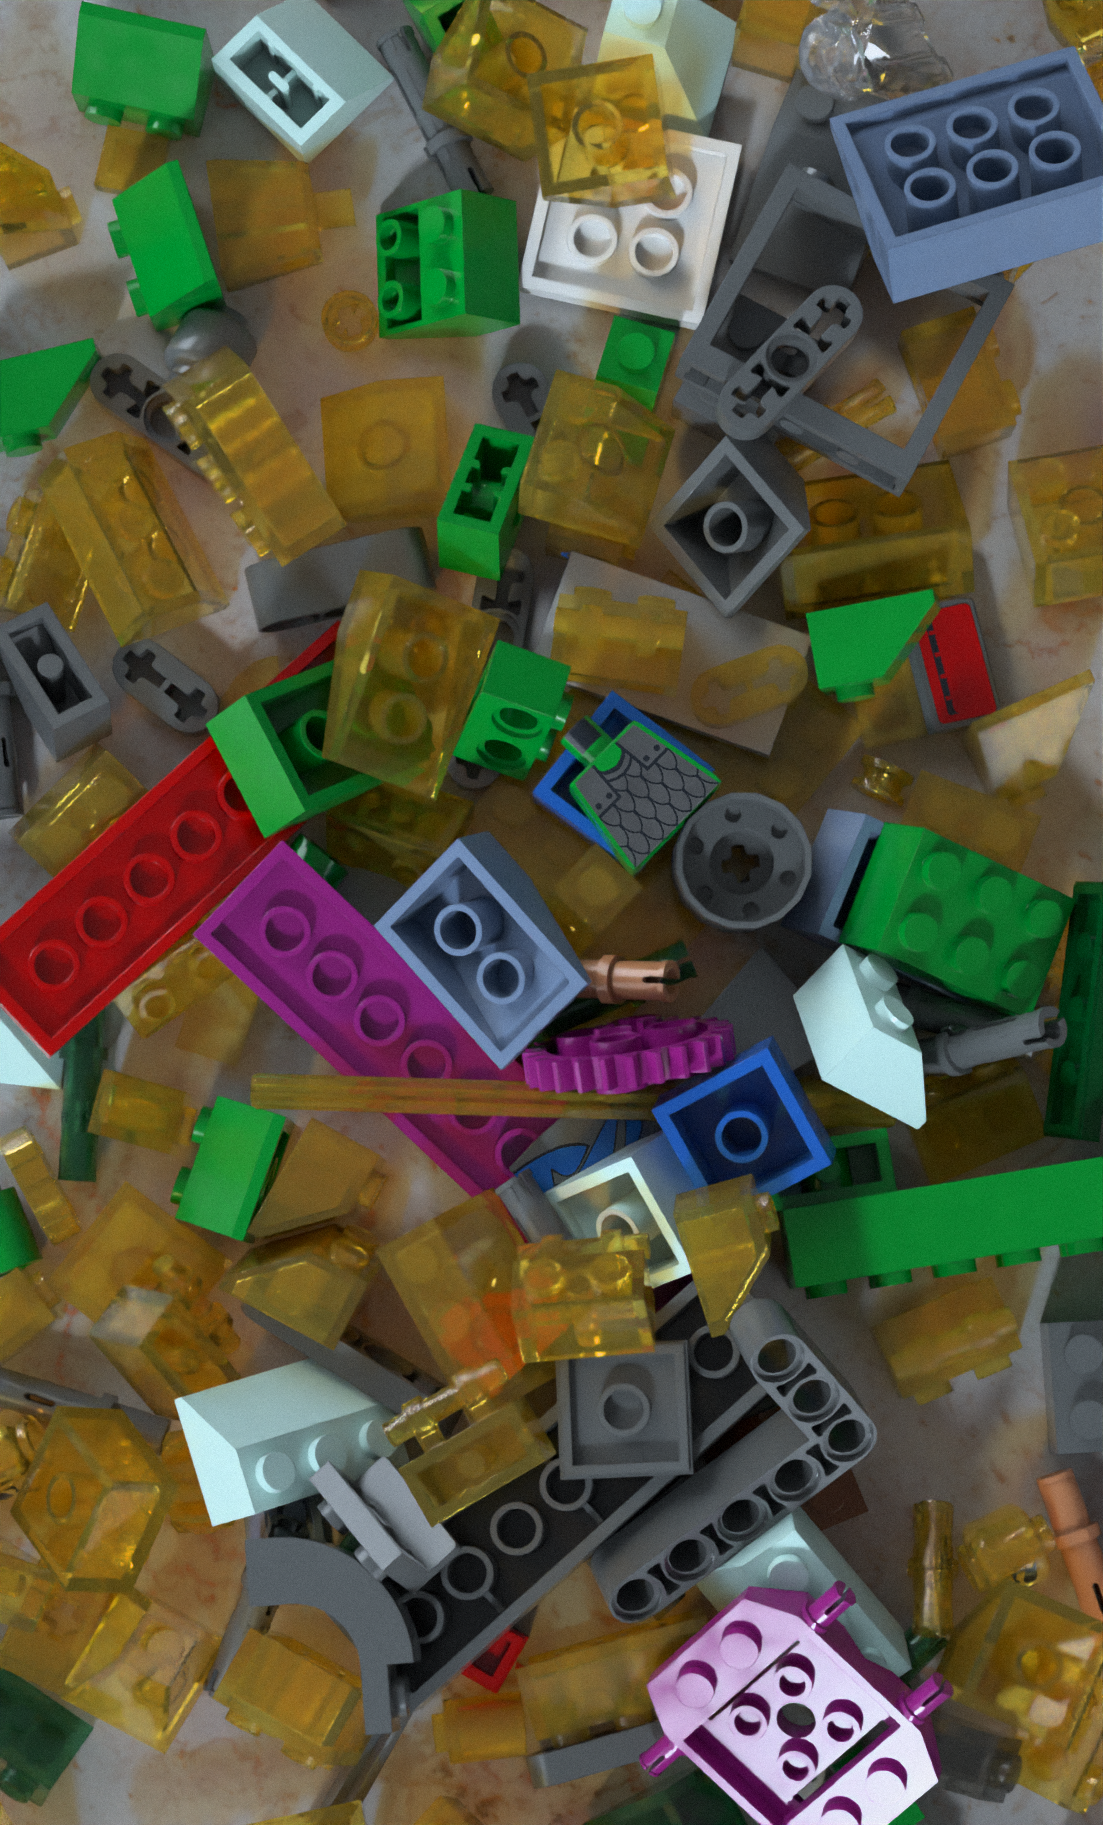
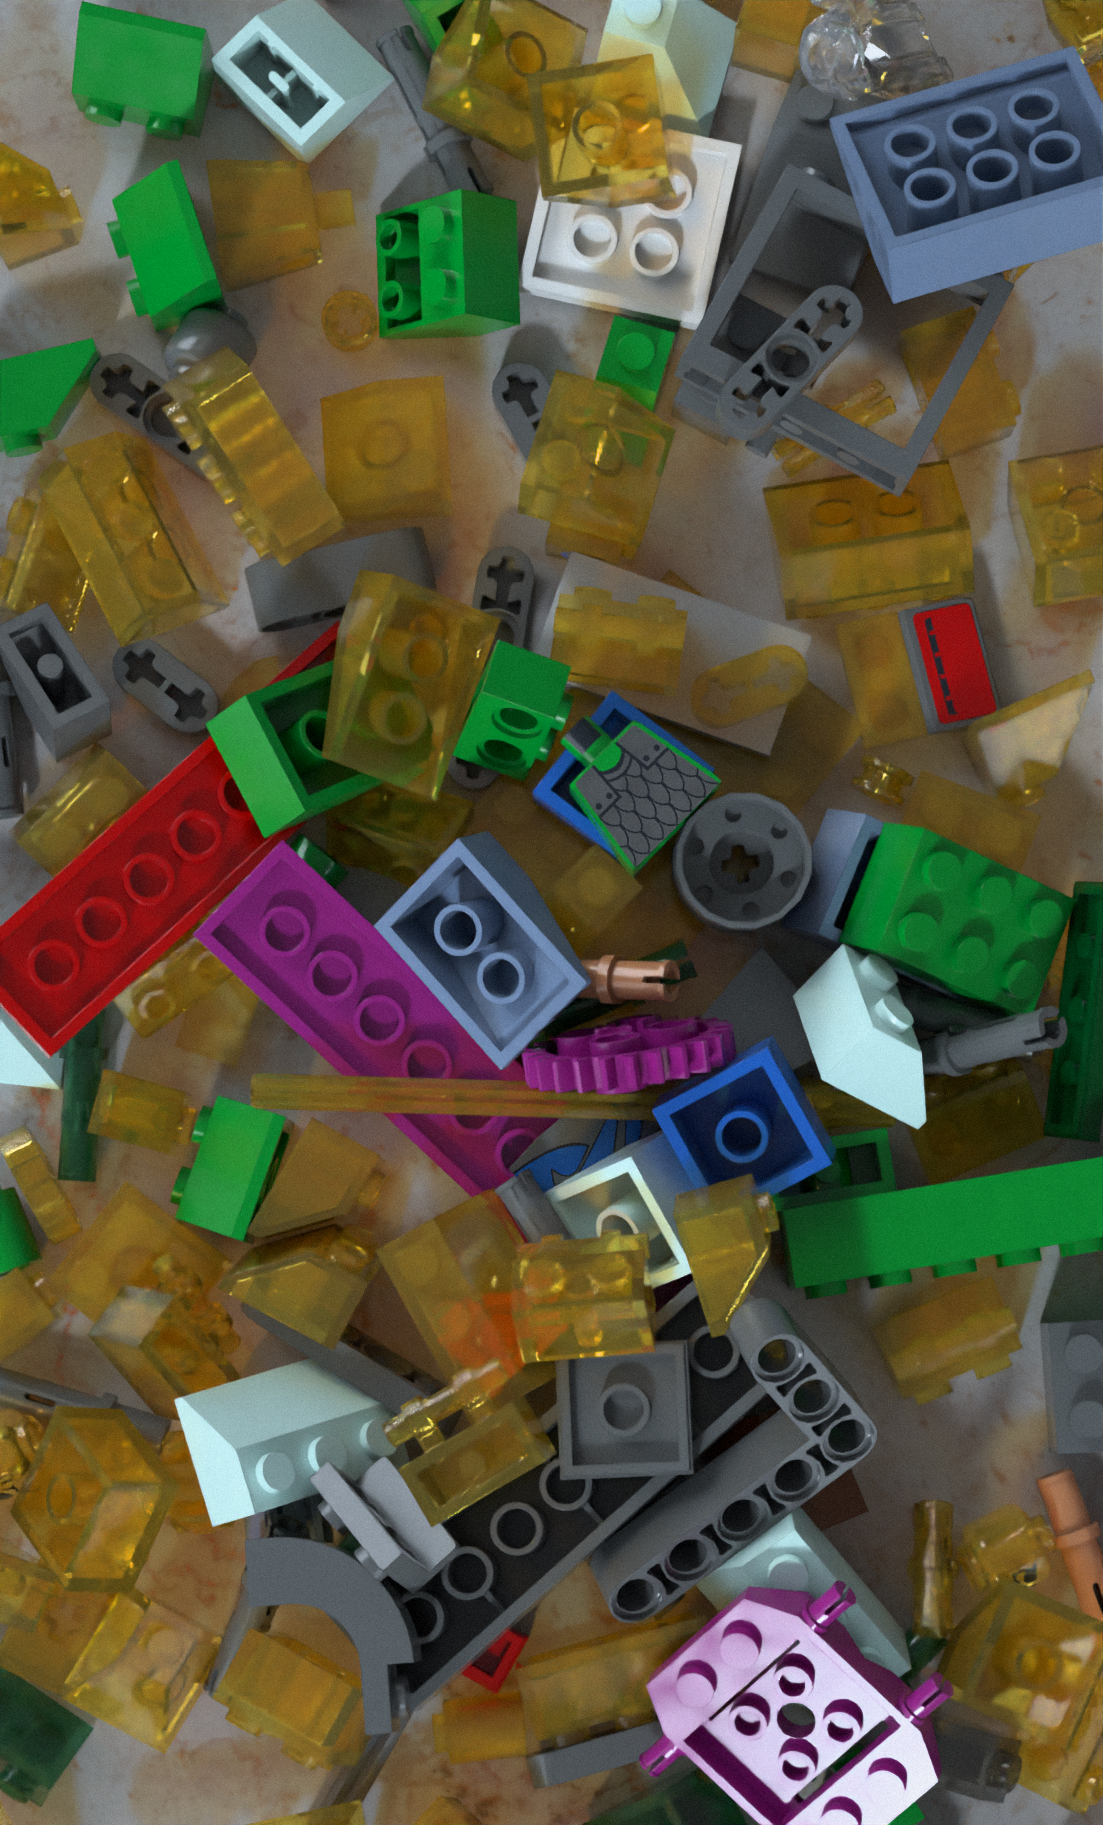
(128, 158): clear yellow tile -> none
(481, 506): green brick -> none
(735, 520): dark grey slope -> none
(867, 642): green slope -> none

